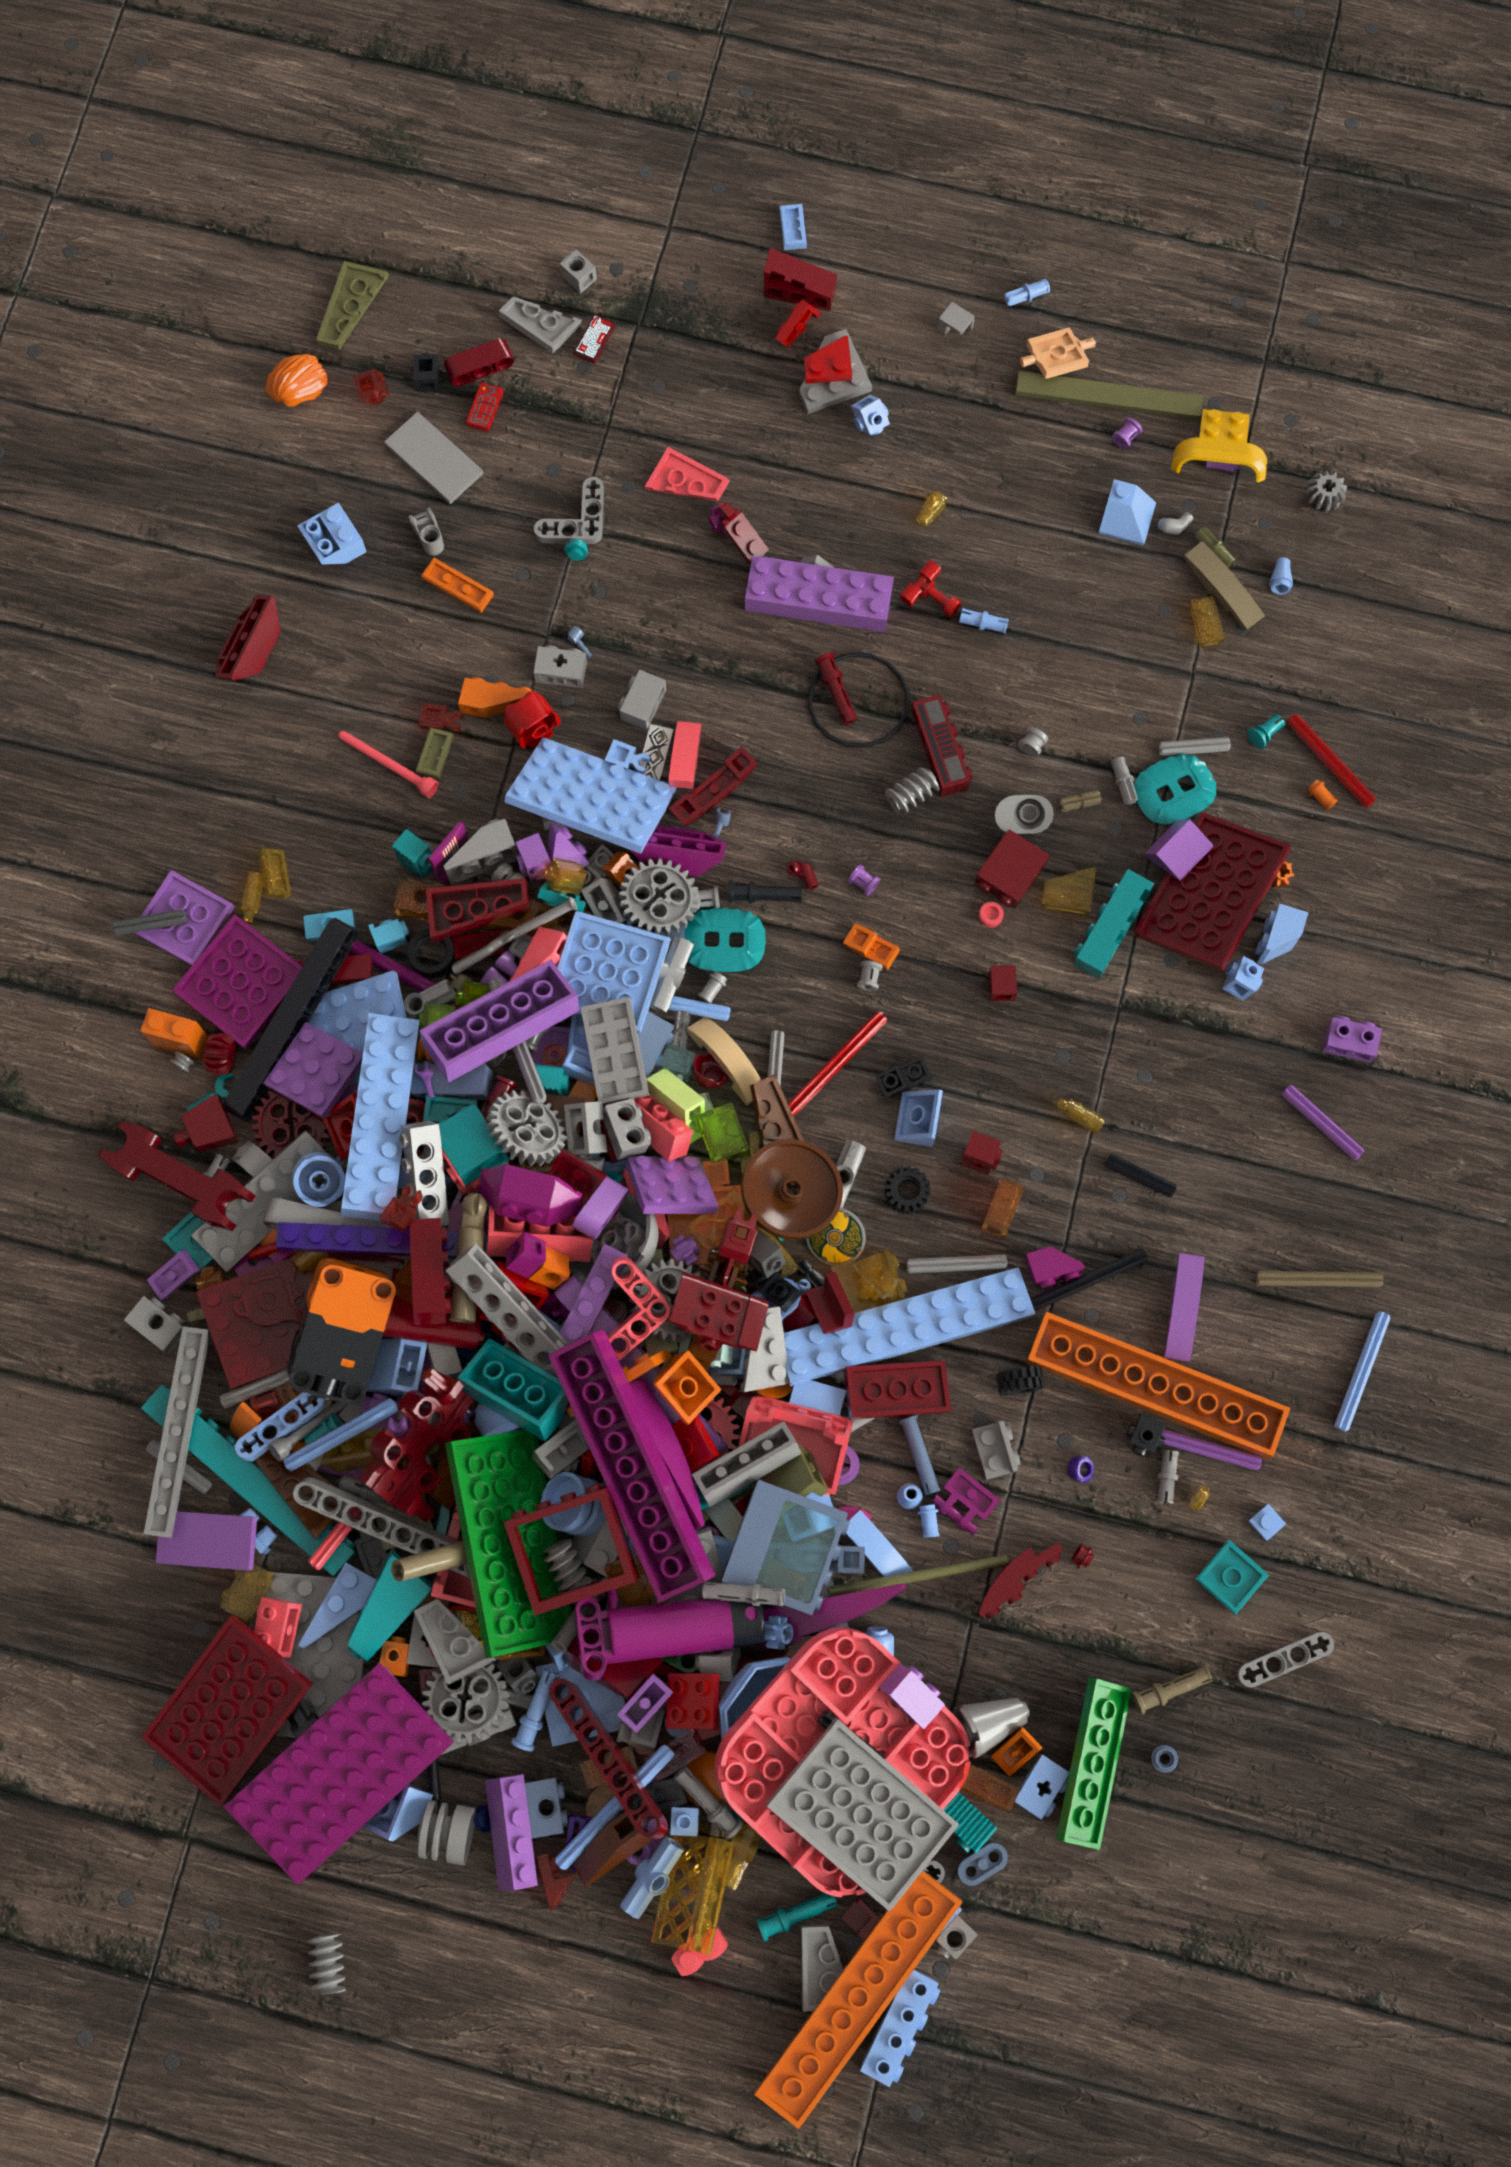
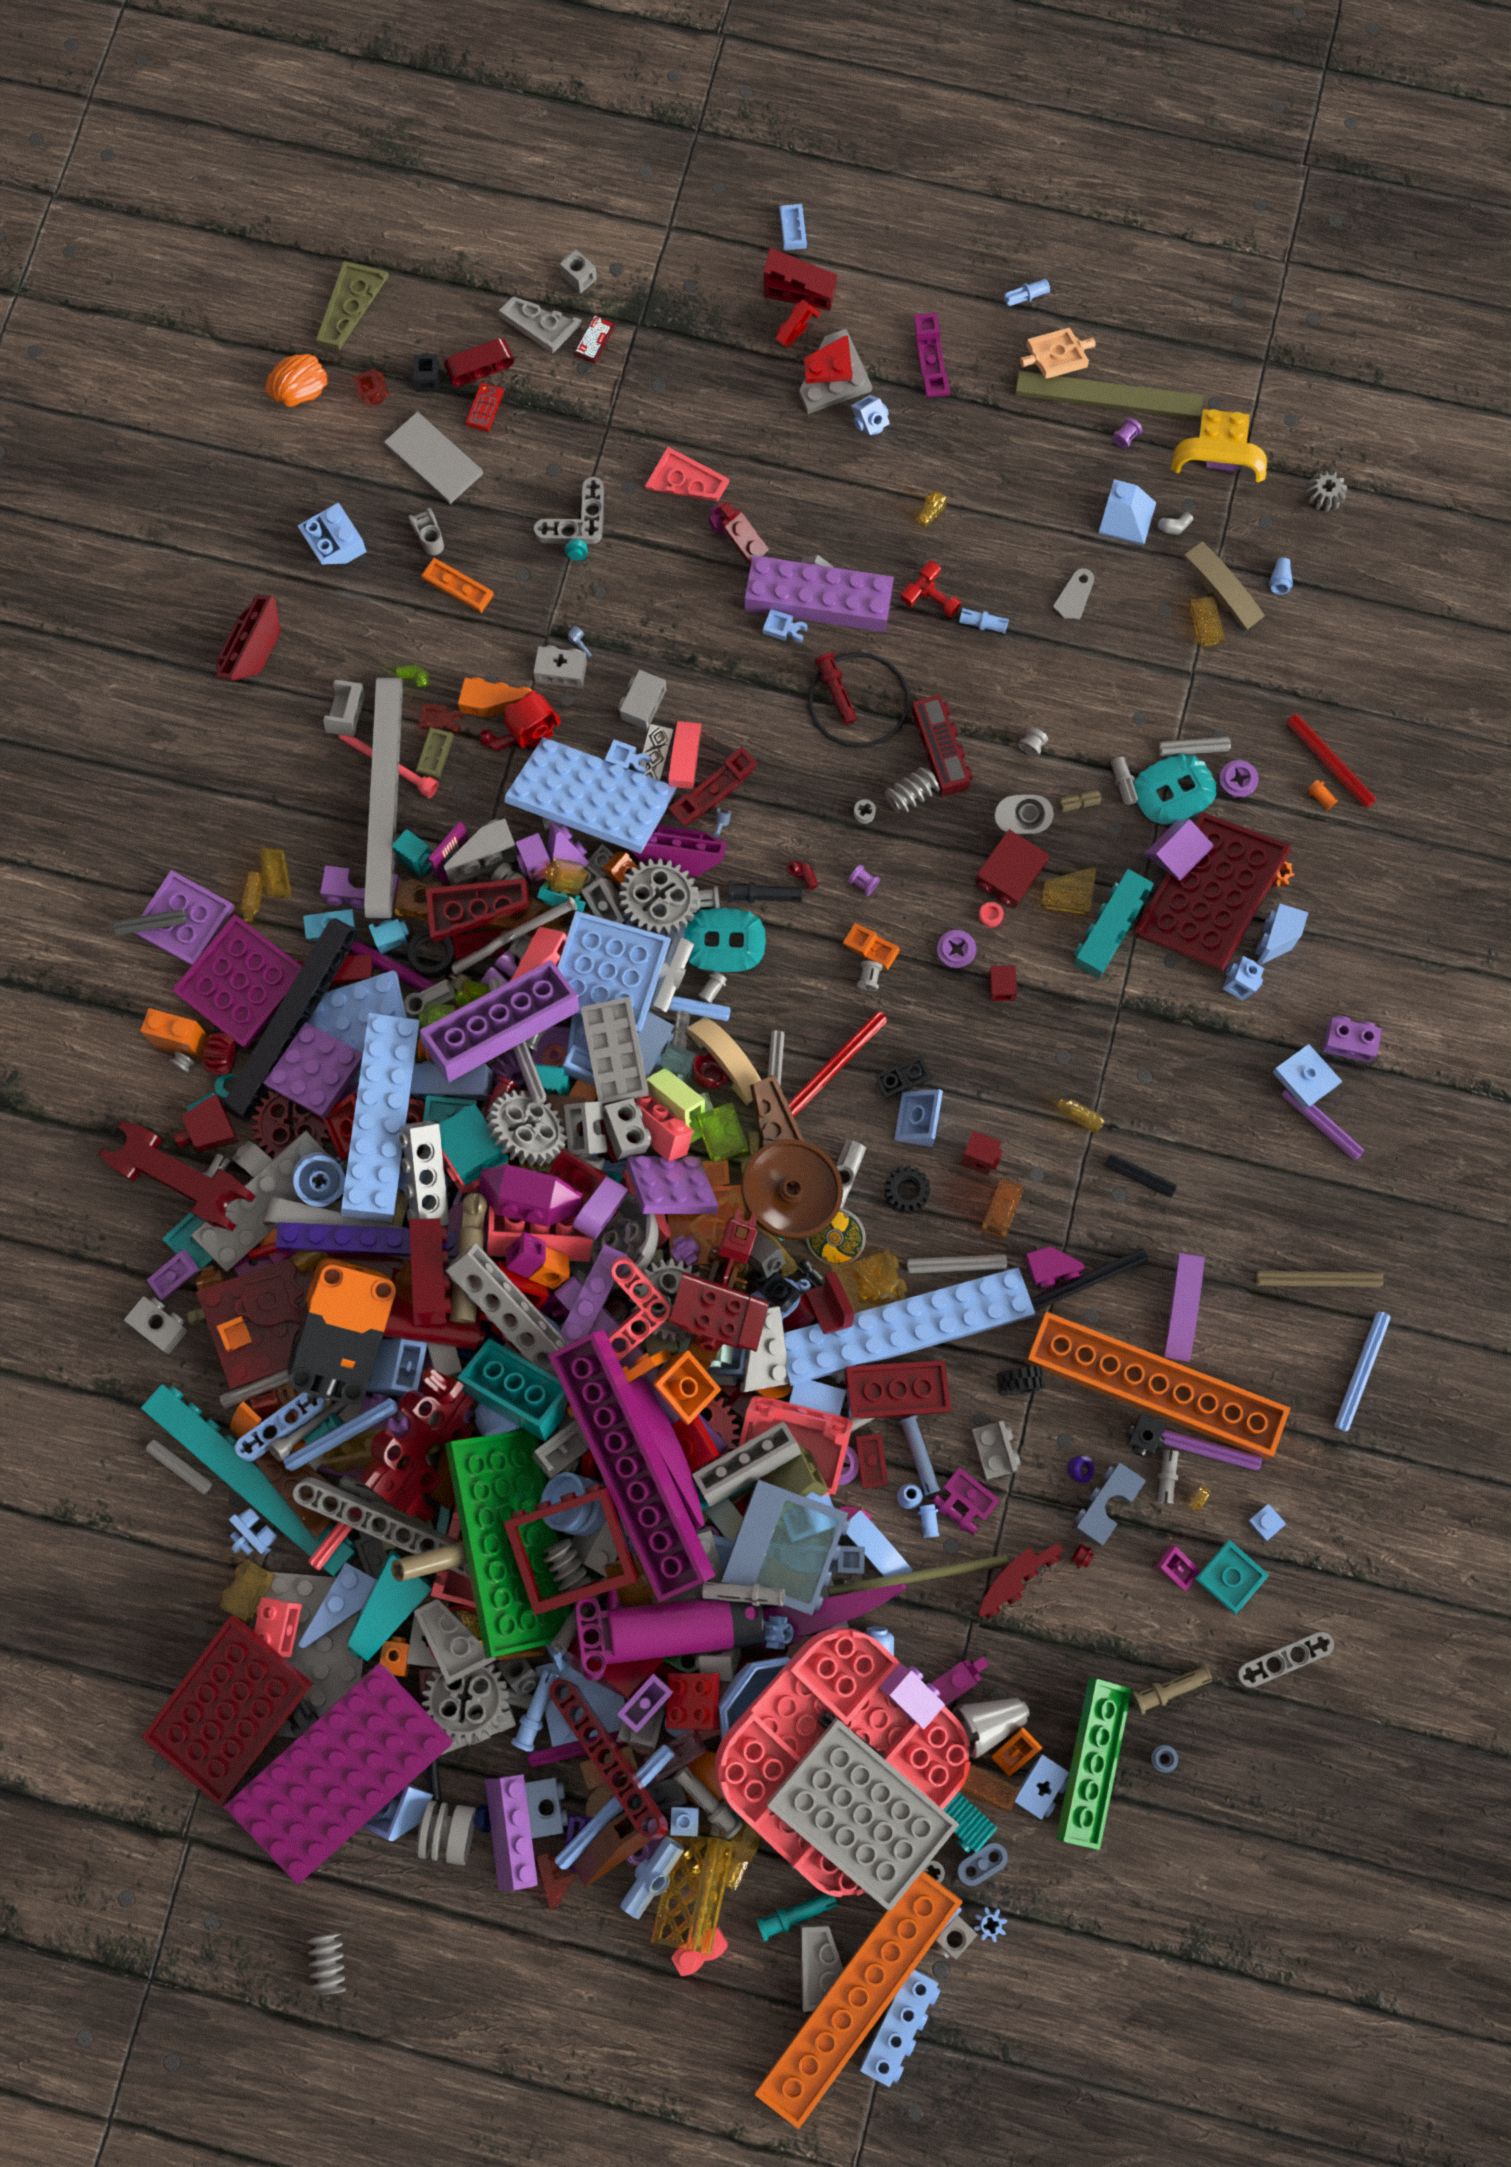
(177, 1432): light grey plate -> none
(210, 1541): medium lavender tile -> none
(234, 1334): none -> orange panel
(338, 888): none -> medium lavender arch
(345, 708): none -> light grey panel
(383, 798): none -> light grey beam
(401, 1211): clear red plate -> none
(415, 672): none -> clear neon green arm
(426, 1075): medium lavender hand -> none
(495, 743): none -> dark red arm
(508, 1067): none -> medium lavender gear
(563, 1751): none -> magenta axle
(781, 625): none -> light blue plate
(860, 1917): dark red panel -> none
(862, 804): none -> light grey bush
(871, 1461): none -> dark red plate
(930, 355): none -> magenta slope
(956, 319): light grey panel -> none
(956, 938): none -> medium lavender gear
(959, 1679): none -> magenta hinge
(983, 1920): none -> light blue gear
(1075, 595): none -> light grey piece
(1119, 1483): none -> sand blue arch
(1176, 1567): none -> magenta slope
(1216, 546): olive axle -> none
(1243, 770): none -> medium lavender gear
(1262, 733): teal pin -> none
(1307, 1076): none -> light blue plate

